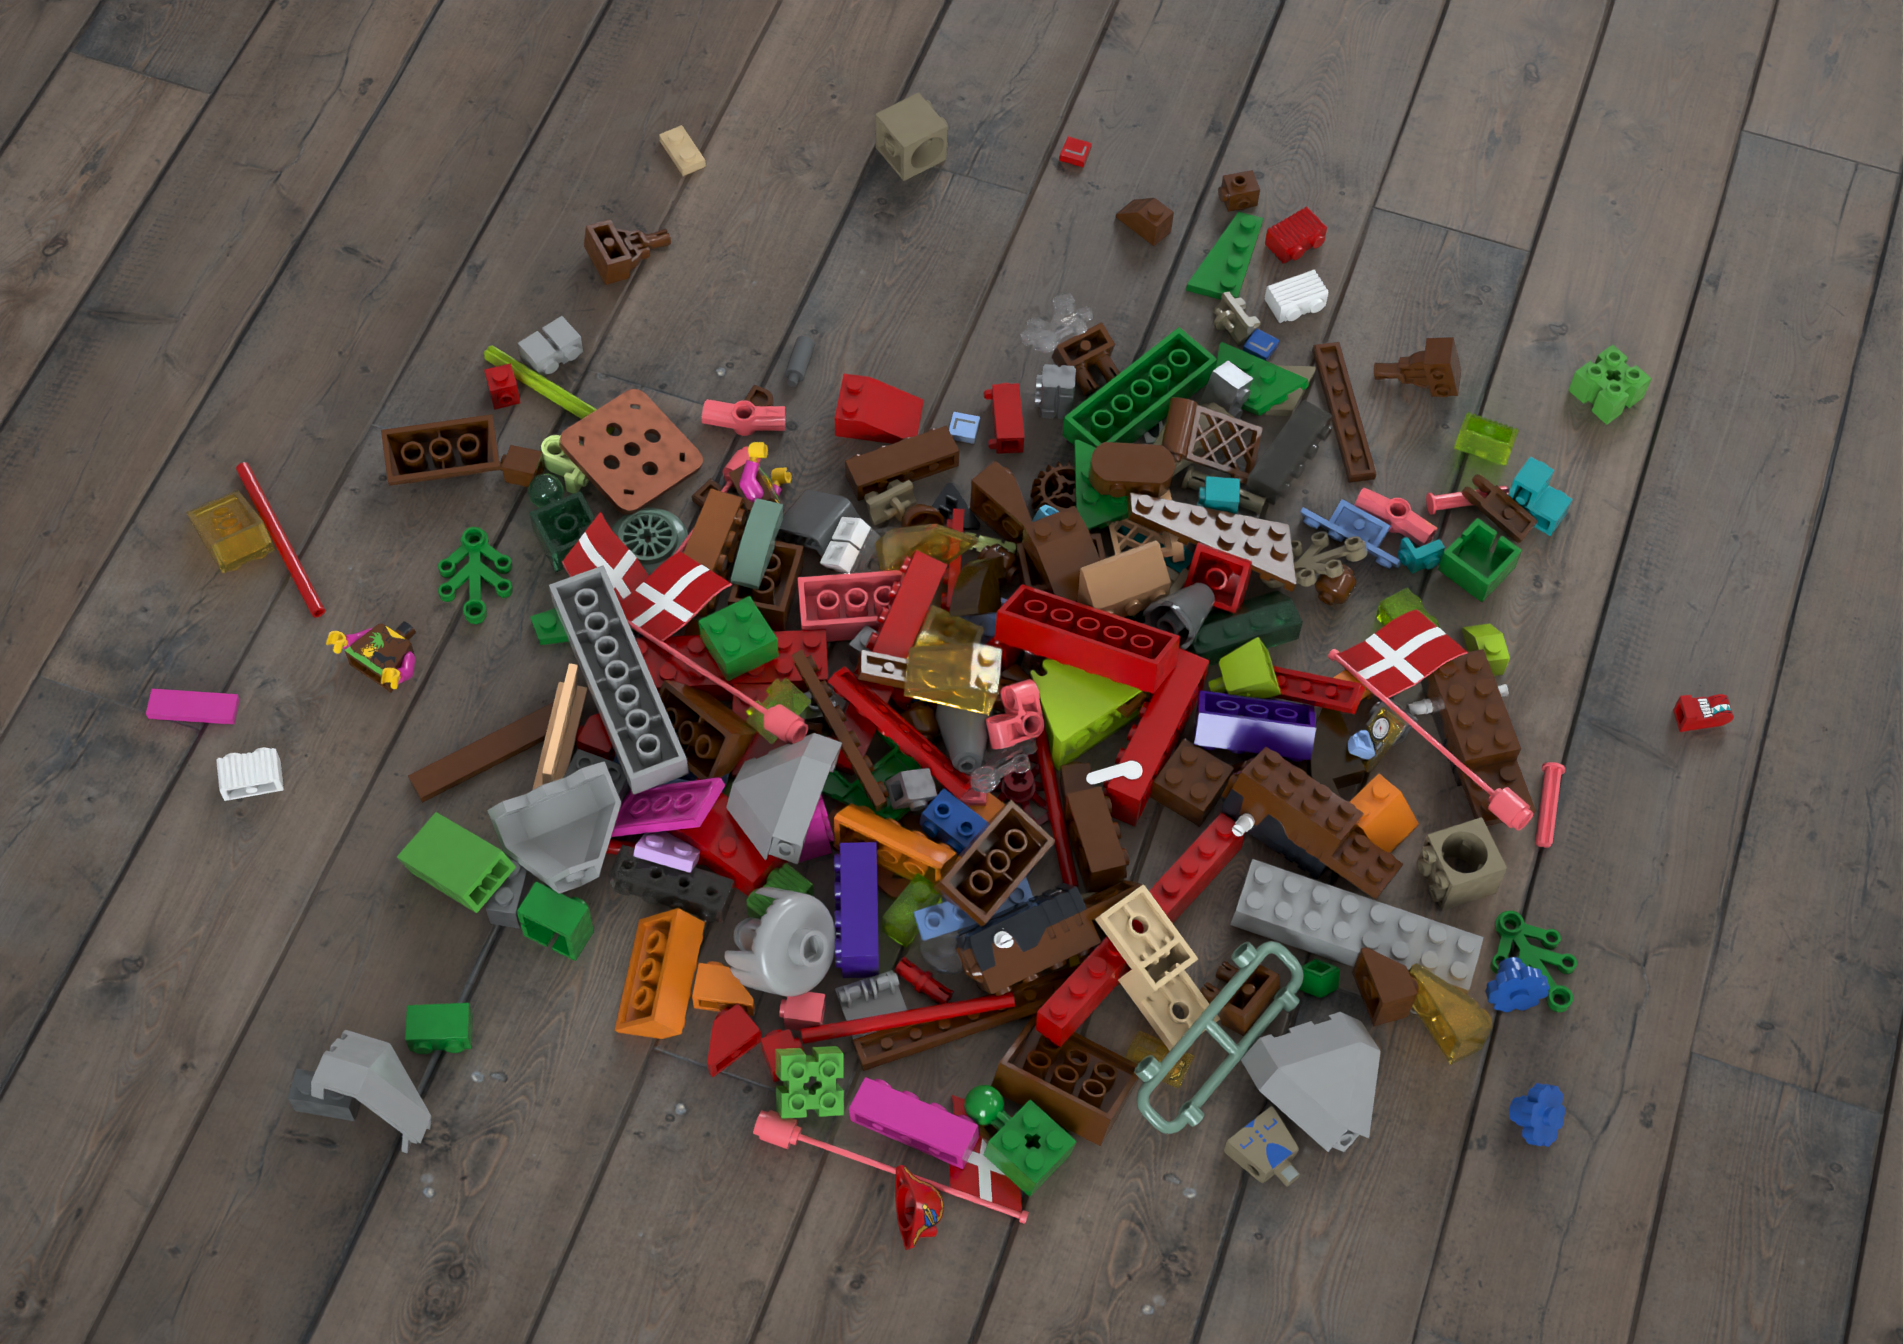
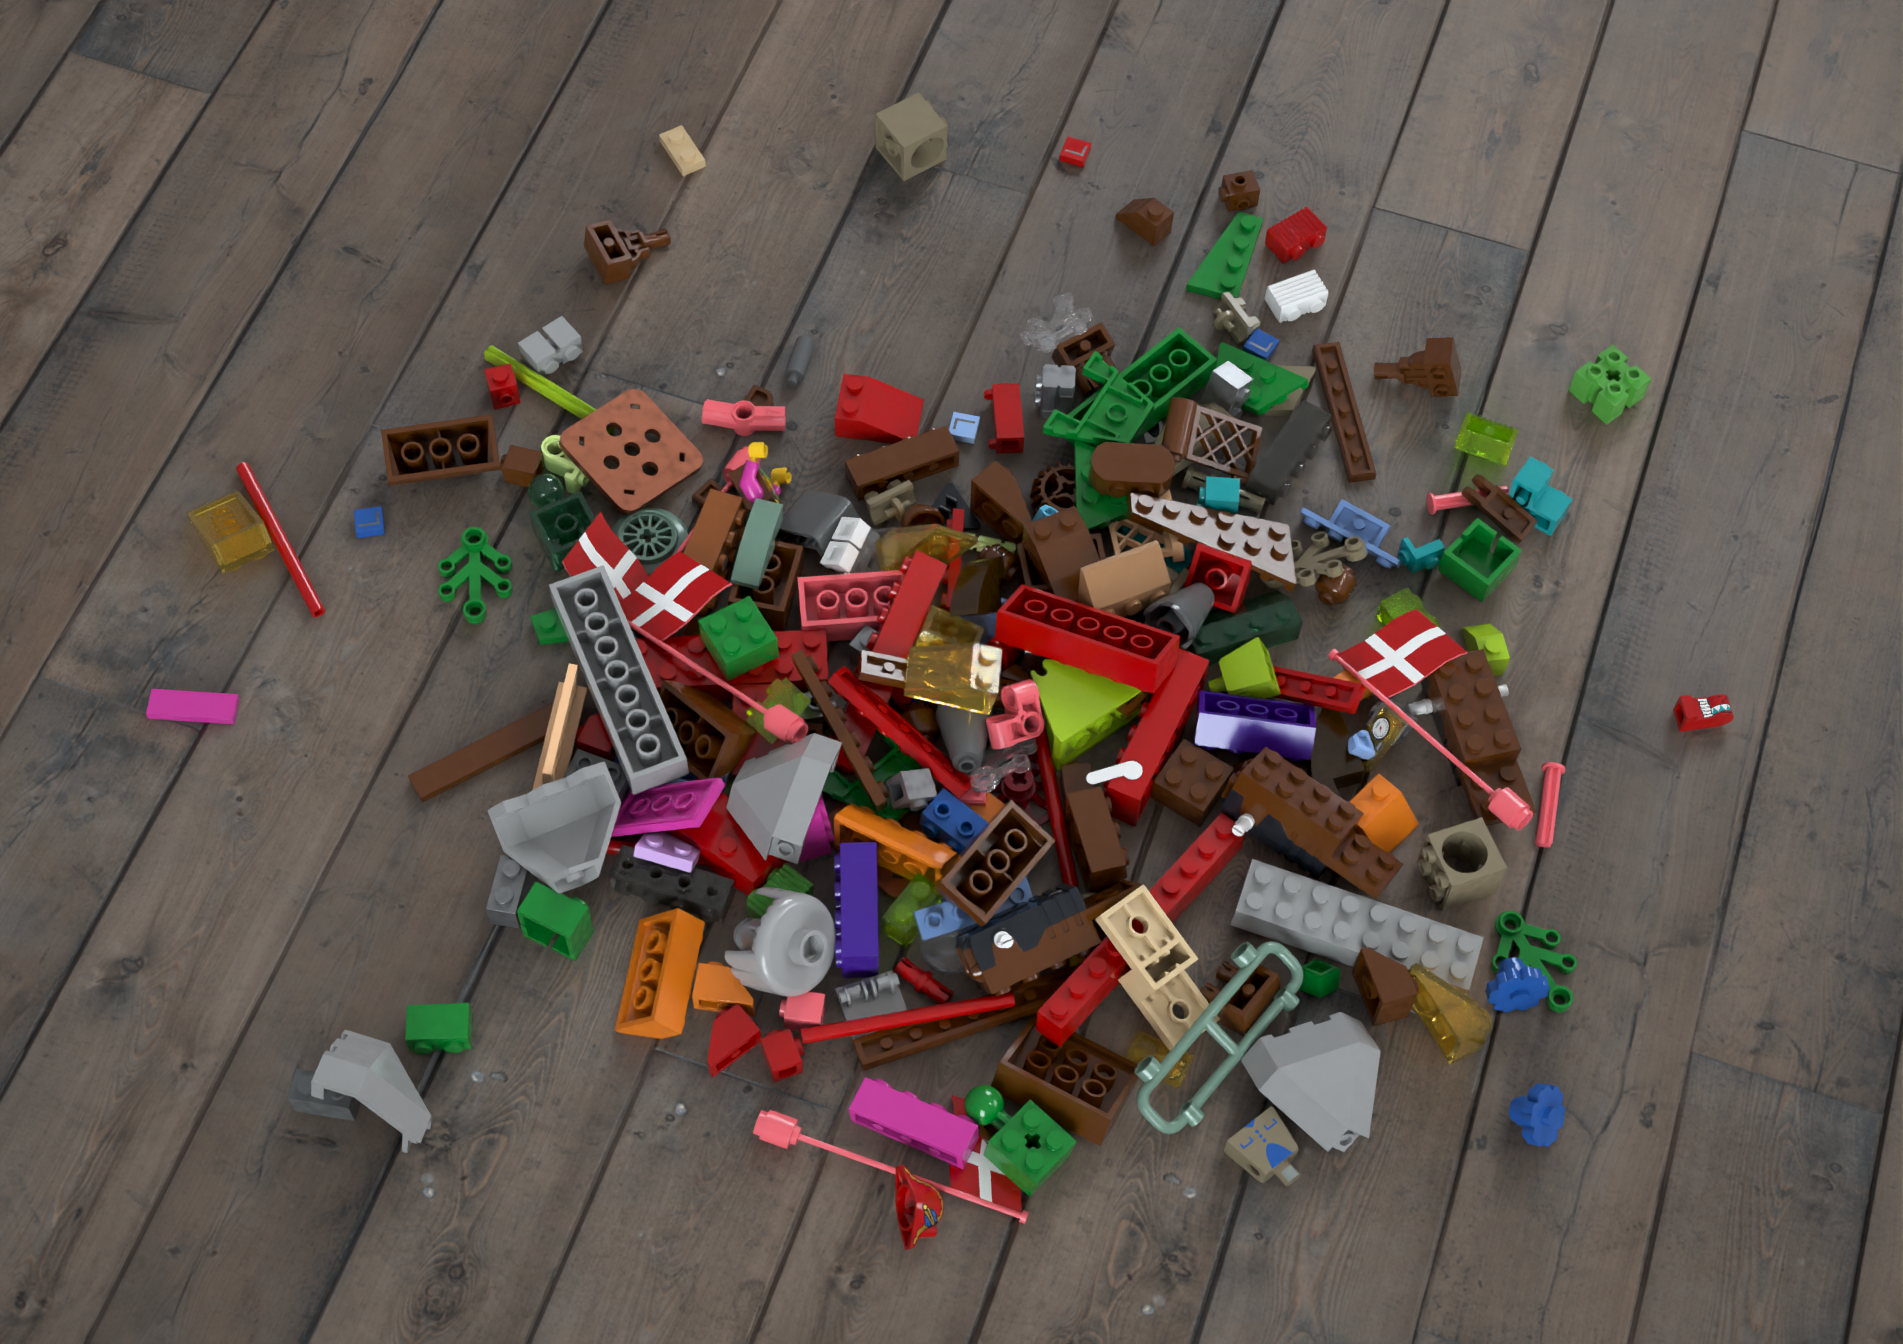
(249, 774): white brick -> none
(369, 522): none -> blue tile
(379, 653): torso -> none
(456, 862): bright green brick -> none
(794, 1070): bright green brick -> none
(1113, 416): none -> green wing
(1406, 523): coral piece -> none

